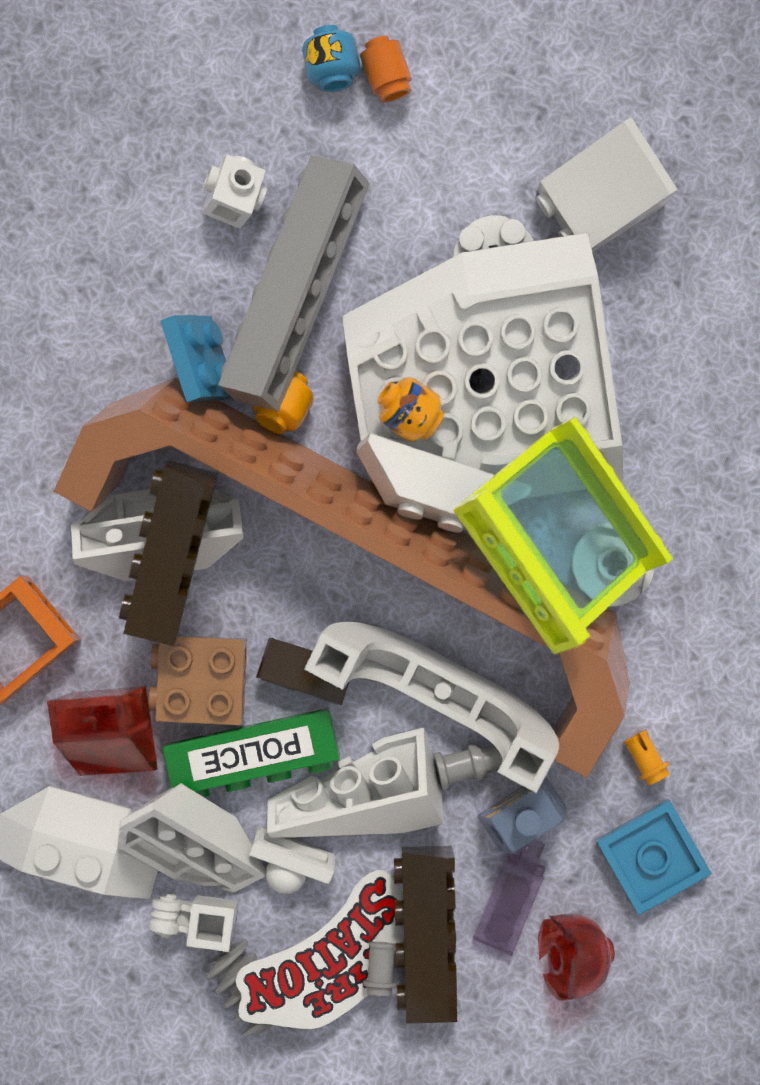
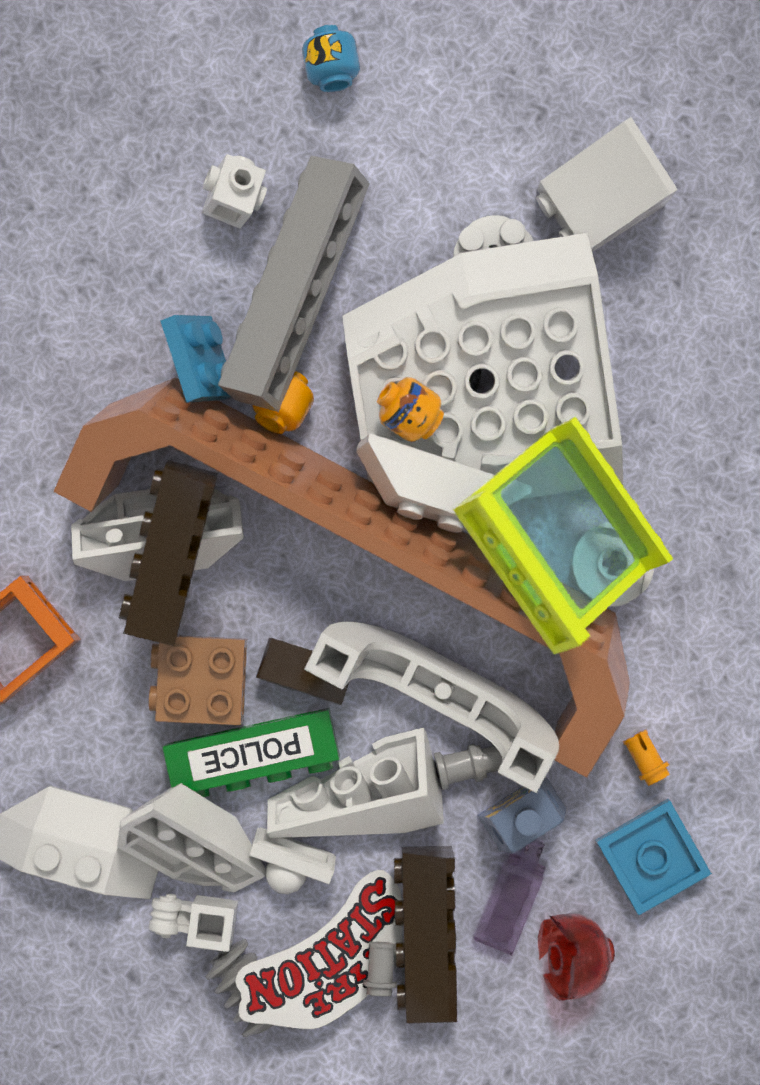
(104, 730): clear red slope -> none
(386, 69): orange brick -> none

